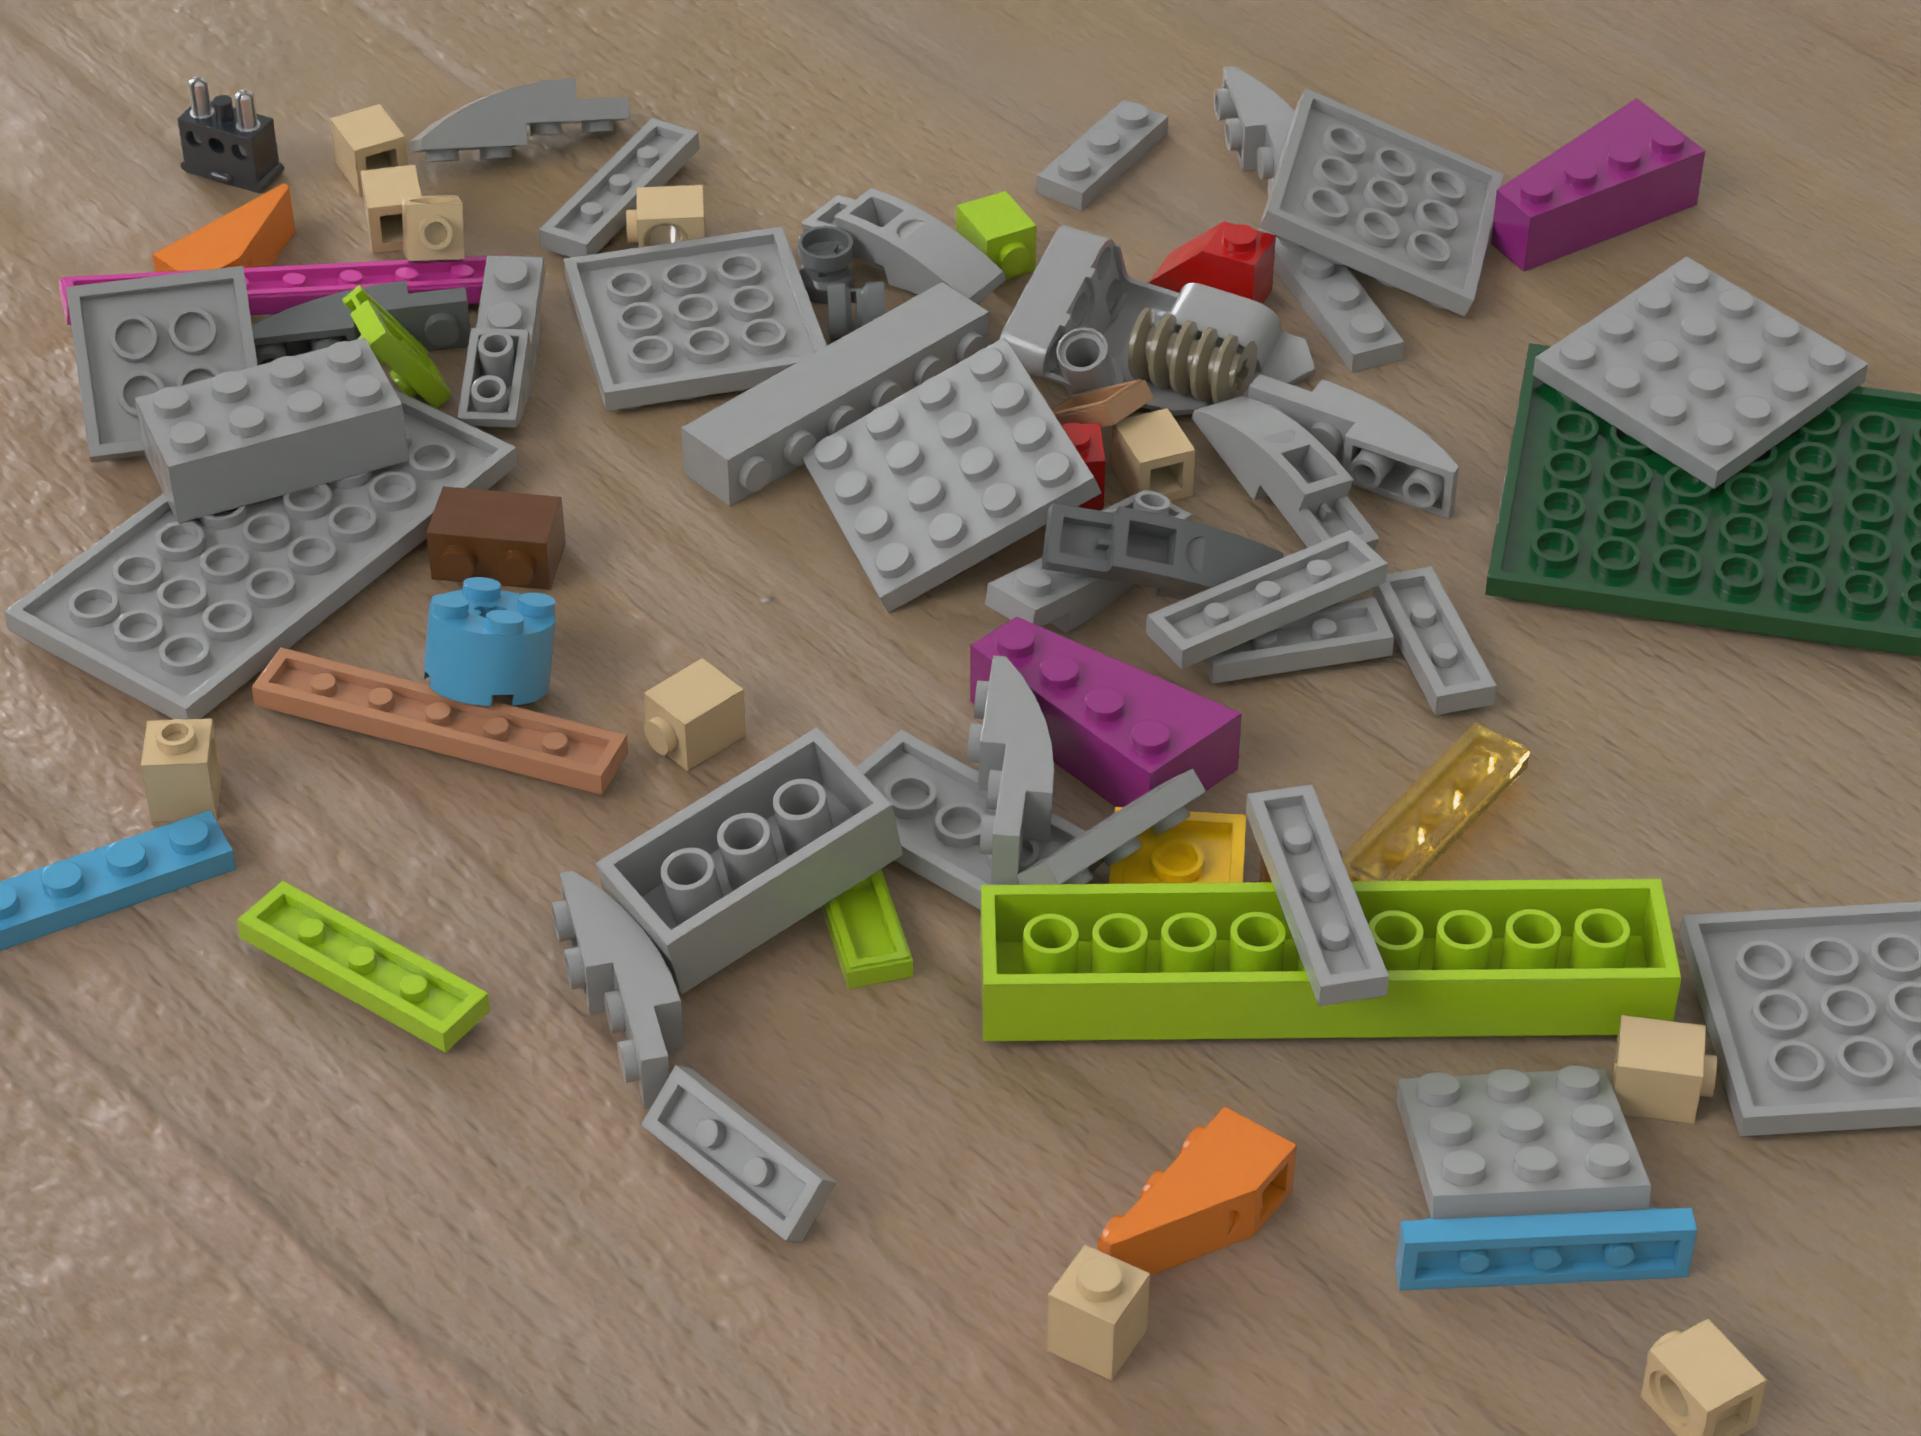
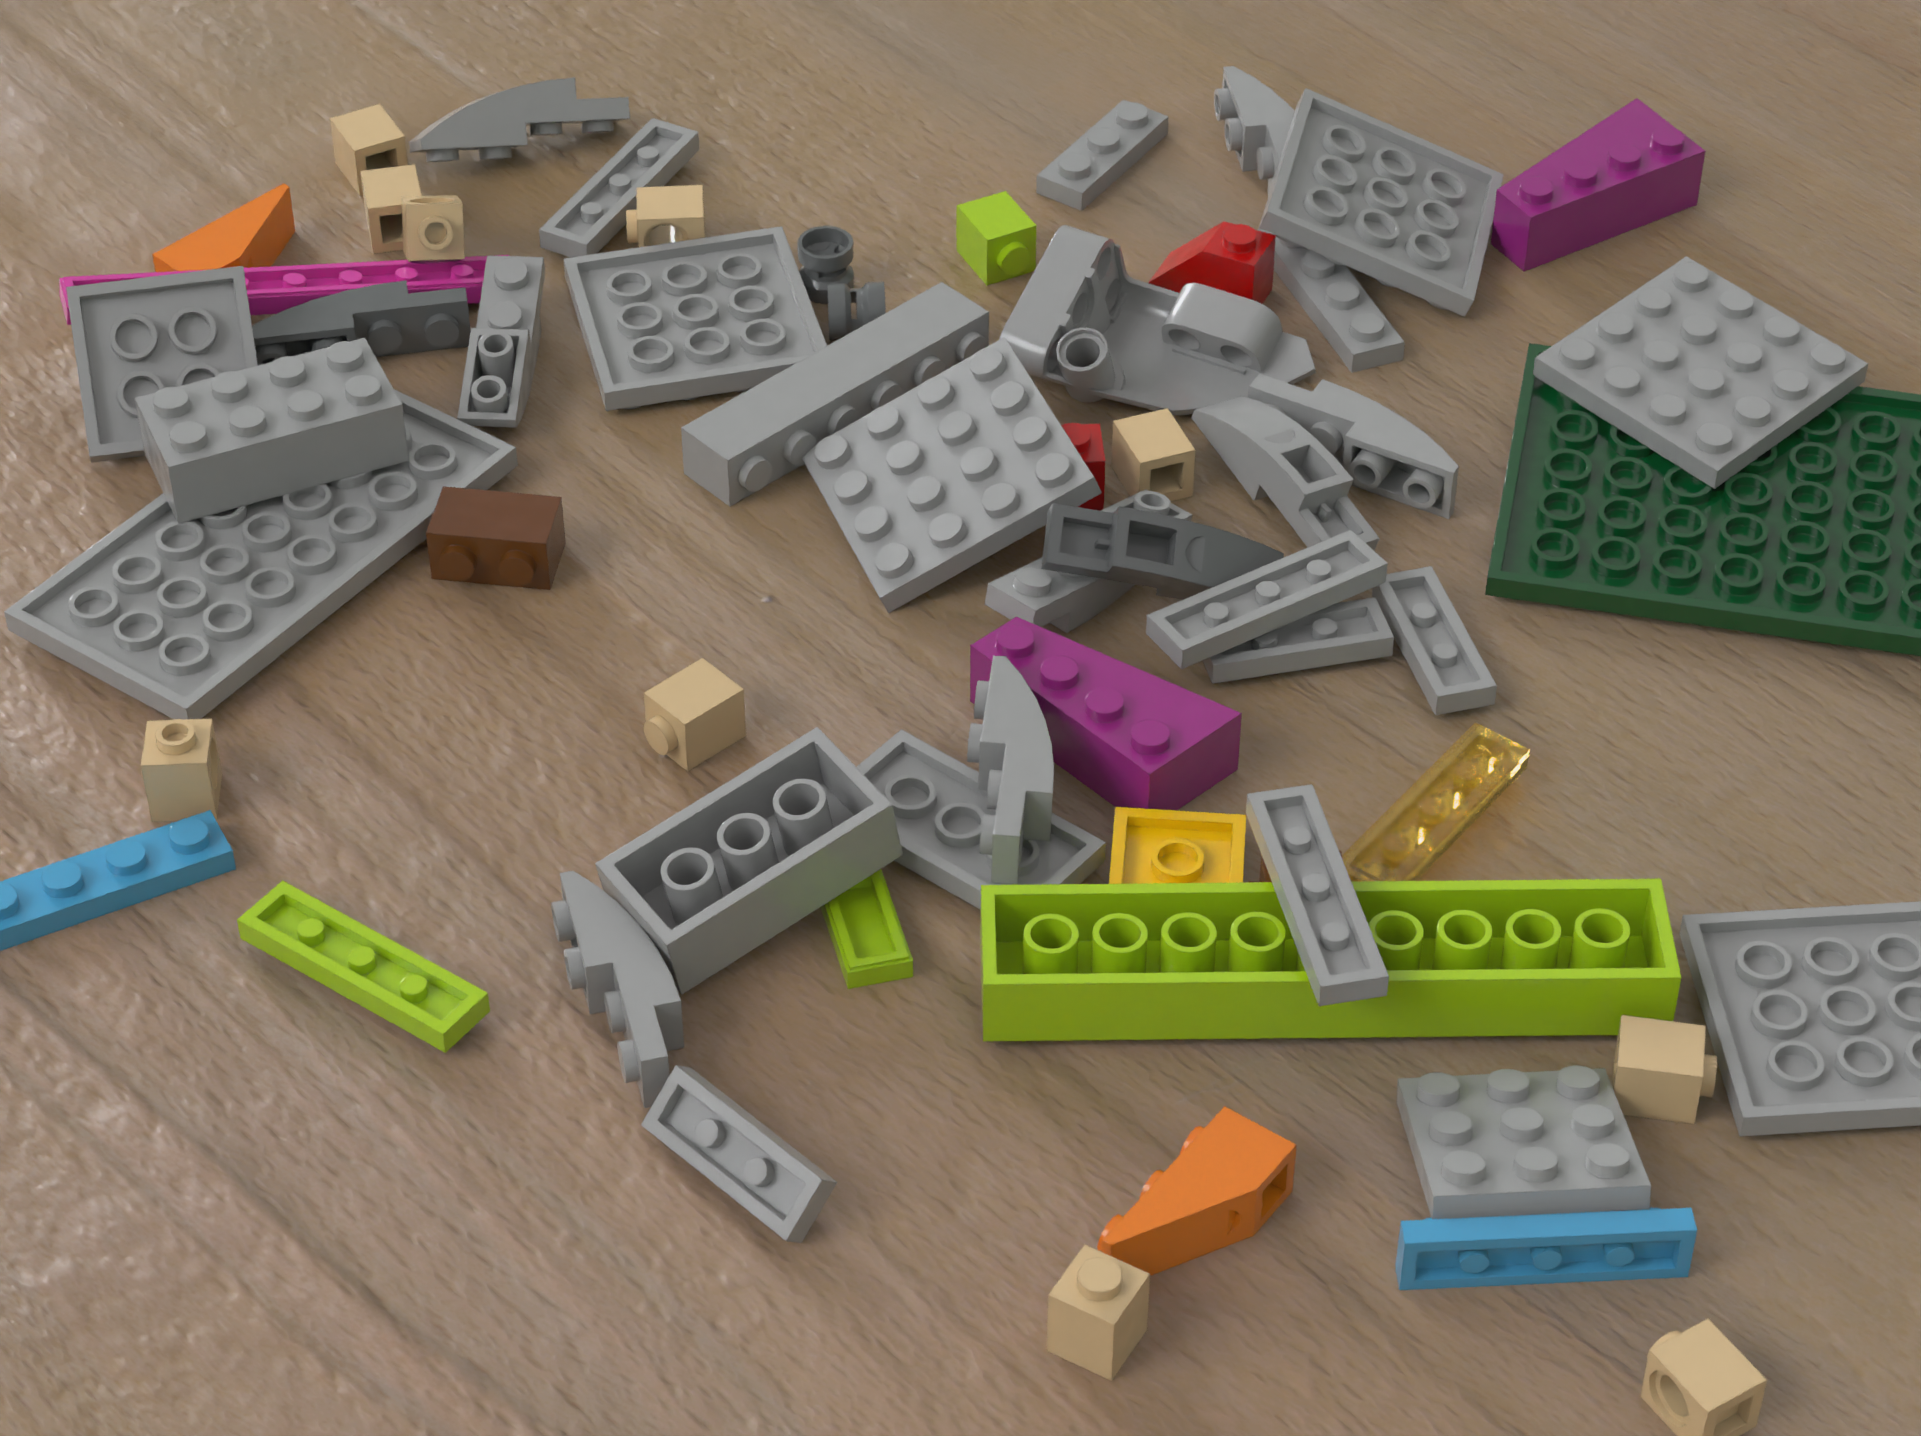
(228, 141): black piece -> none
(398, 349): lime plate -> none
(420, 718): nougat plate -> none
(489, 643): dark azure brick -> none
(910, 244): light grey slope -> none
(1104, 405): medium nougat tile -> none
(1117, 834): light grey plate -> none
(1187, 362): dark tan piece -> none

